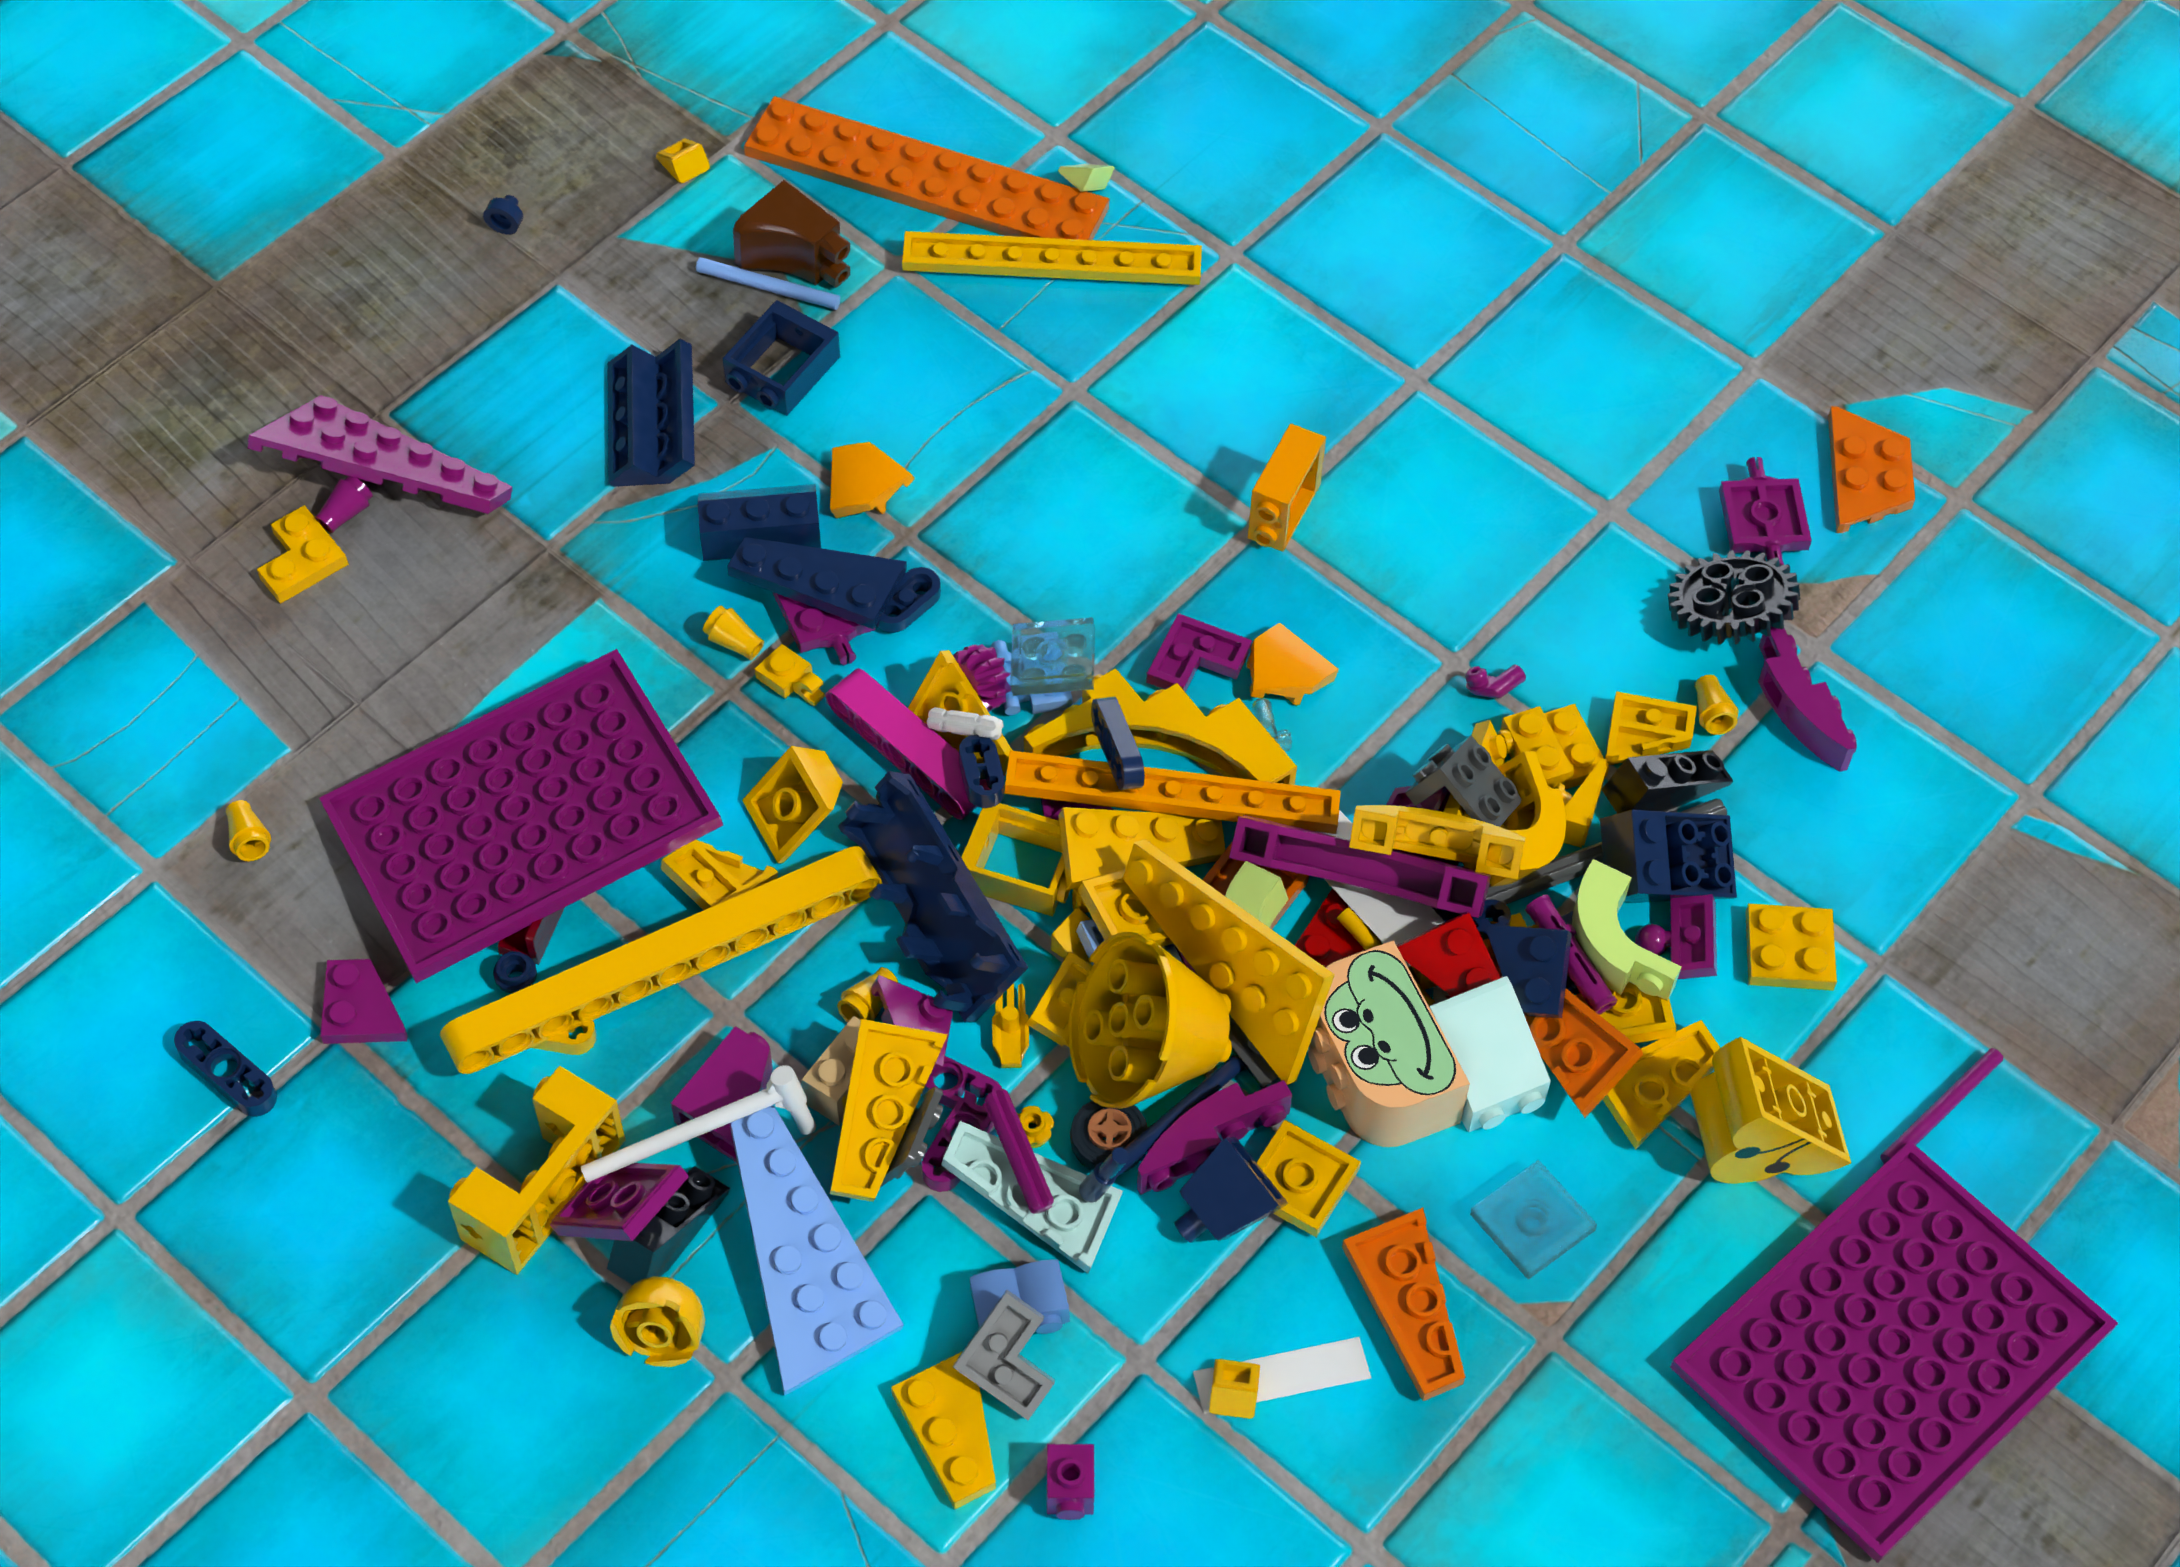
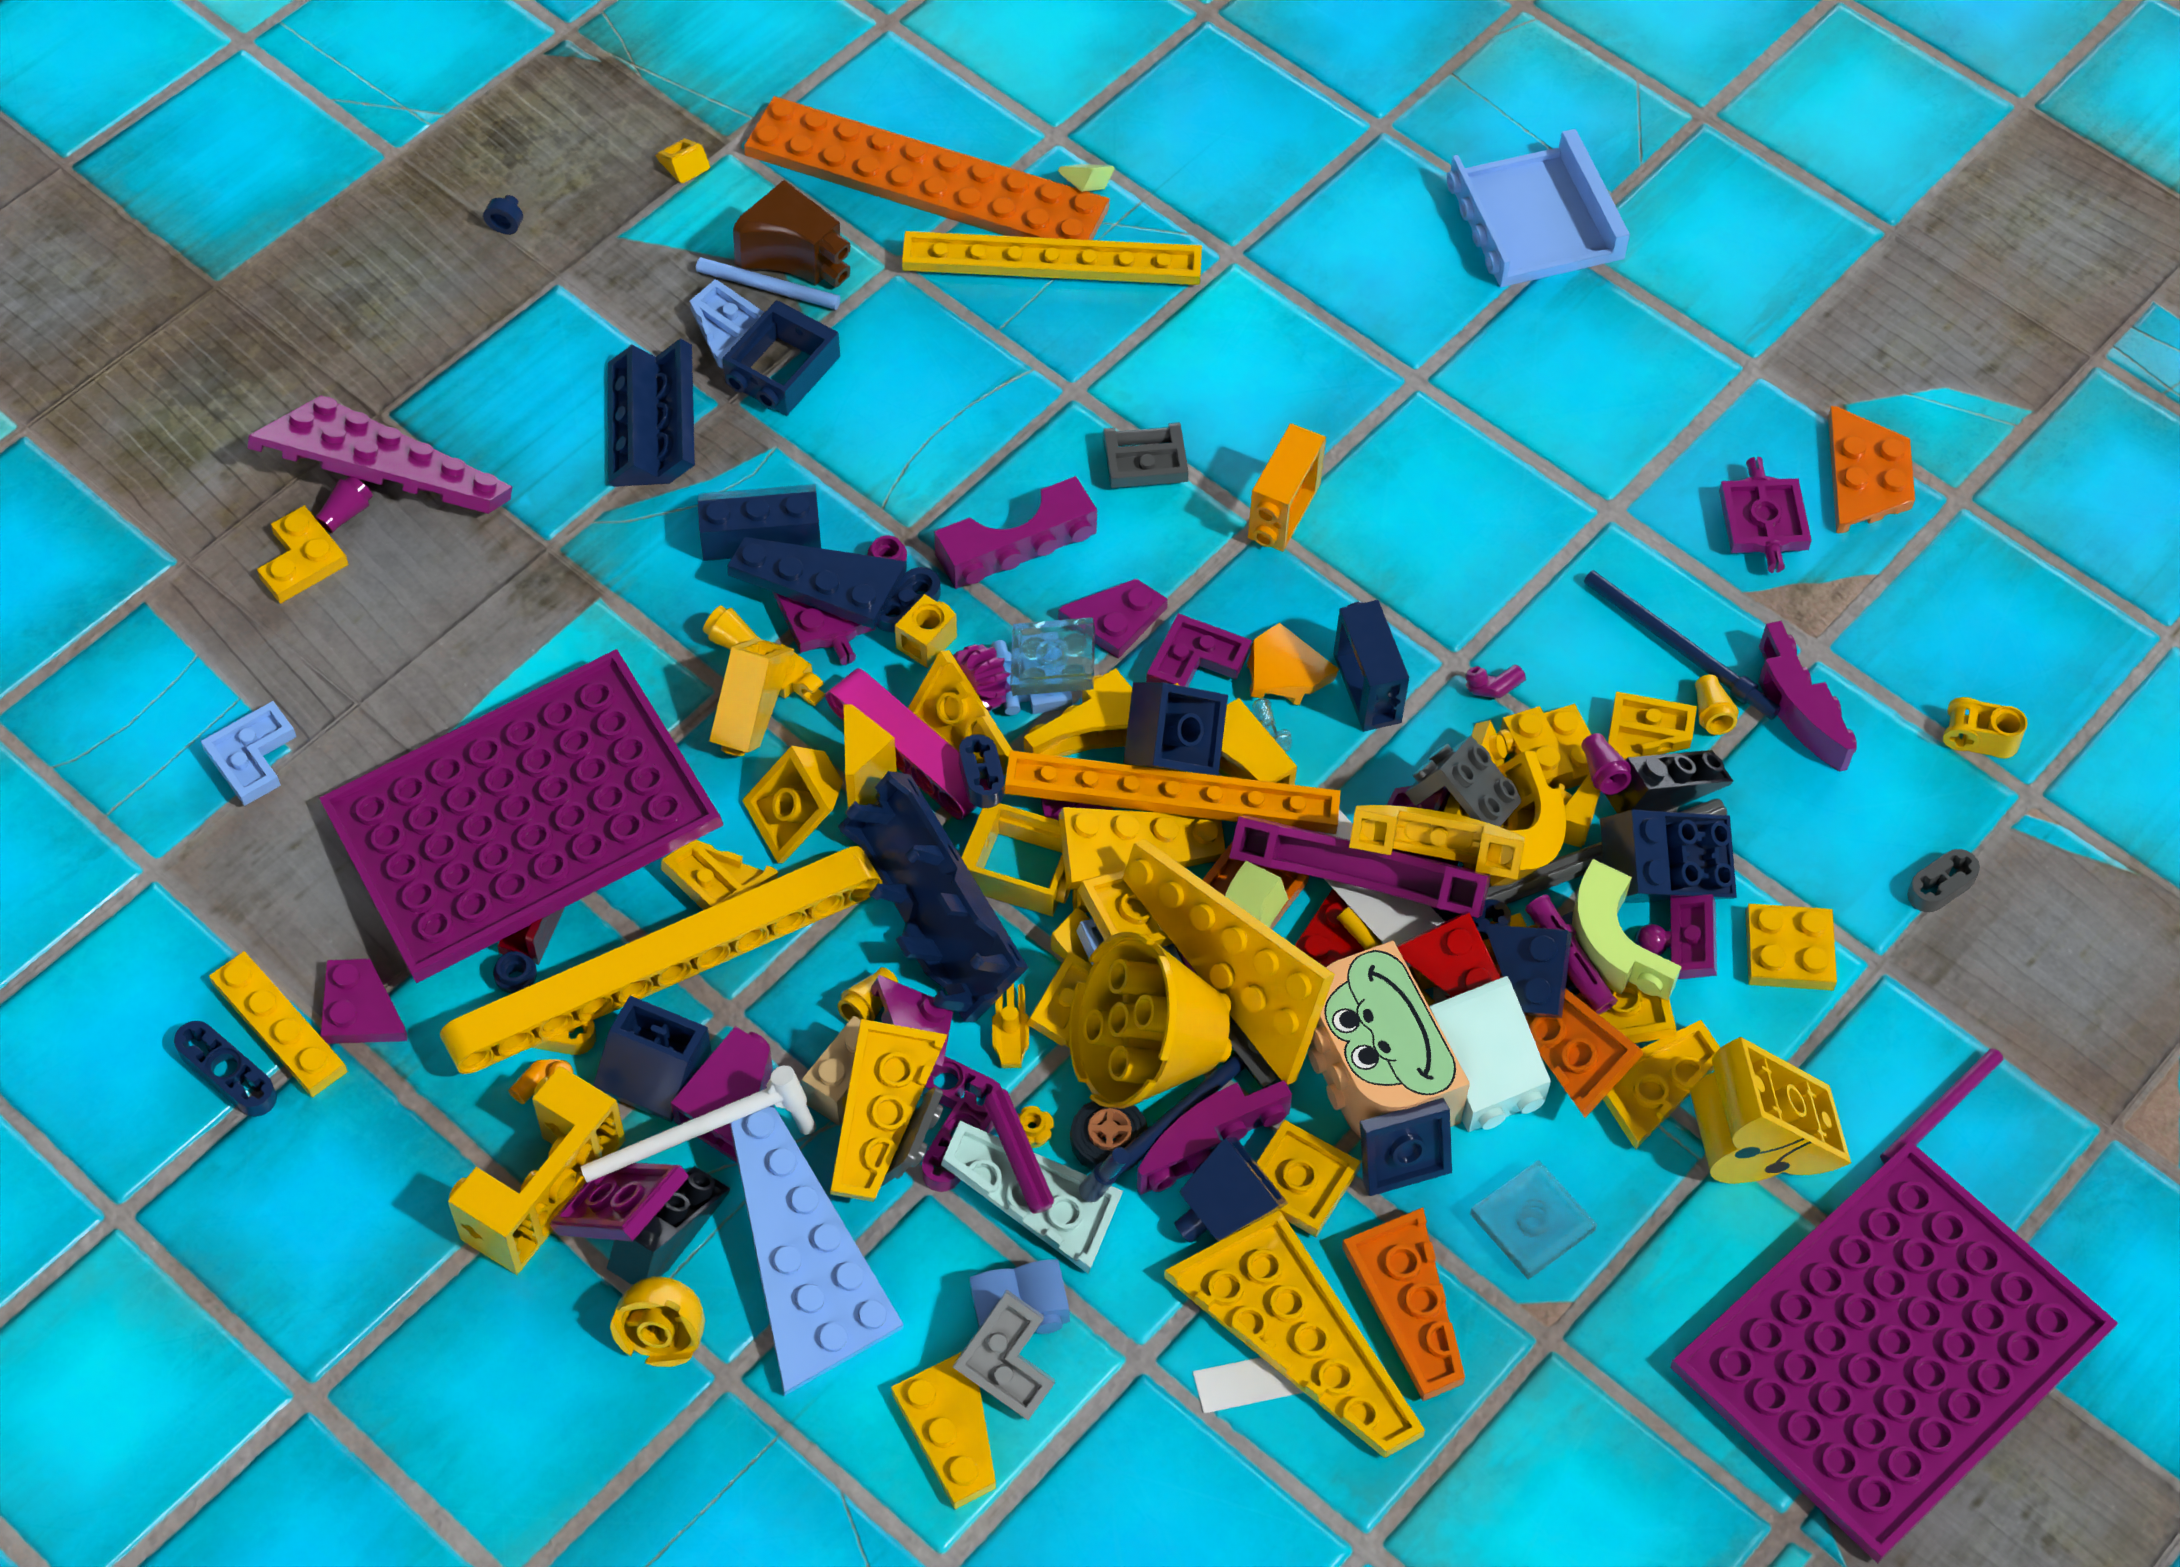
(241, 747): none -> light blue plate
(247, 834): yellow cone -> none
(278, 1024): none -> yellow plate
(526, 1084): none -> light orange arm
(651, 1057): none -> dark blue slope
(722, 317): none -> light blue wing
(749, 694): none -> yellow slope
(864, 479): light orange slope -> none
(868, 755): none -> yellow slope
(888, 546): none -> magenta plate
(921, 643): none -> yellow brick
(964, 723): white axle -> none
(976, 551): none -> magenta arch
(1070, 1480): magenta brick -> none
(1117, 743): dark blue beam -> none
(1118, 614): none -> magenta wing
(1145, 463): none -> dark grey plate
(1175, 728): none -> dark blue slope
(1234, 1388): yellow slope -> none
(1286, 1312): none -> yellow wing
(1370, 665): none -> dark blue window
(1406, 1147): none -> dark blue plate
(1540, 212): none -> light blue panel
(1606, 766): none -> magenta cone
(1741, 687): none -> dark blue bar
(1761, 600): black gear -> none
(1948, 887): none -> dark grey beam
(1984, 727): none -> yellow piece

